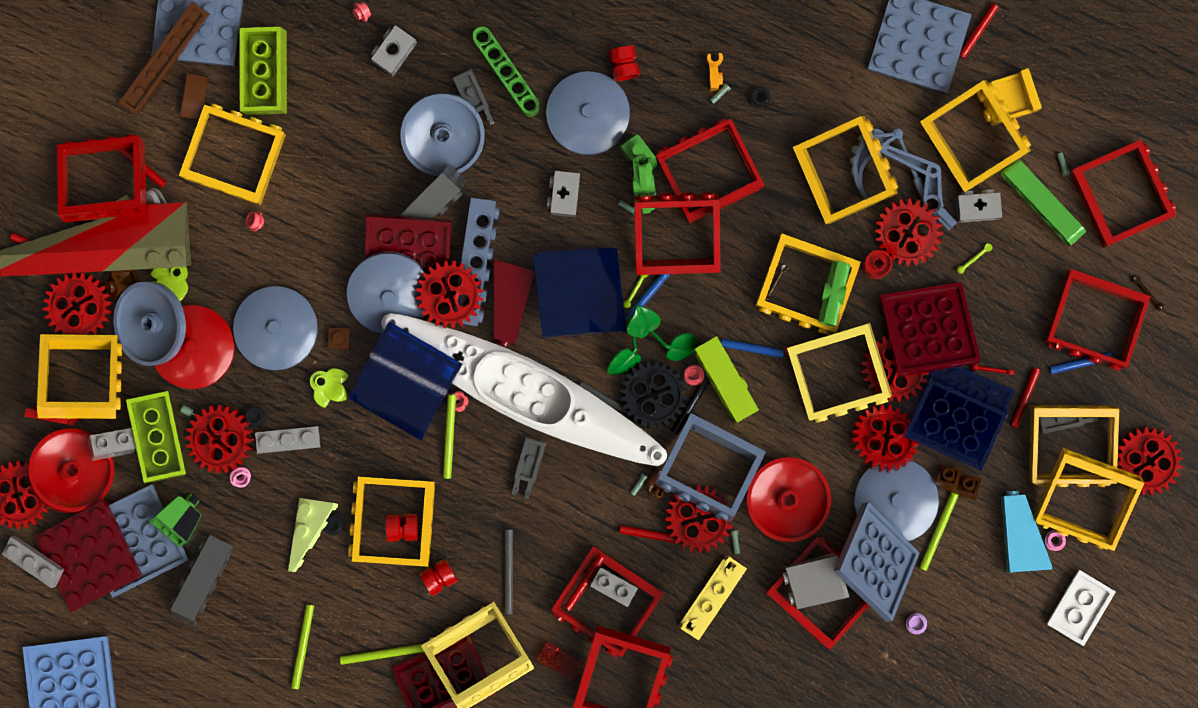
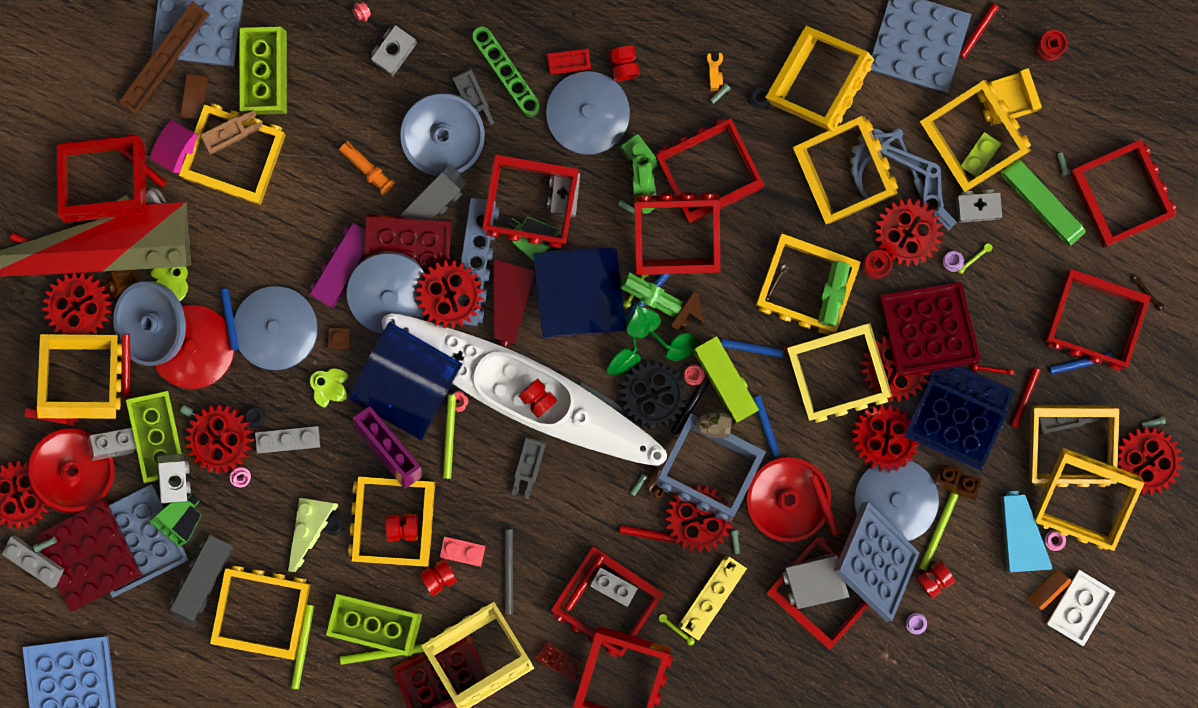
(37, 547): none -> sand green piece
(125, 364): none -> red bar
(172, 145): none -> dark pink slope
(173, 490): none -> brick
(229, 133): none -> medium nougat hinge
(229, 319): none -> blue bar
(254, 221): coral plate -> none
(277, 579): none -> yellow window
(339, 269): none -> magenta brick
(372, 173): none -> orange pin
(374, 624): none -> lime brick
(387, 447): none -> magenta brick
(462, 551): none -> coral plate
(533, 226): none -> torso
(536, 167): none -> red window
(537, 398): none -> red wheel
(569, 61): none -> red plate
(651, 295): none -> bright green piece
(663, 618): none -> lime hinge
(691, 308): none -> reddish brown slope
(715, 425): none -> dark tan rock
(766, 427): none -> blue bar
(795, 62): none -> yellow window
(824, 505): none -> red bar
(943, 579): none -> red wheel
(953, 261): none -> lavender plate
(981, 154): none -> lime plate
(1049, 590): none -> orange slope
(1051, 45): none -> red wheel
(1161, 420): none -> sand green piece

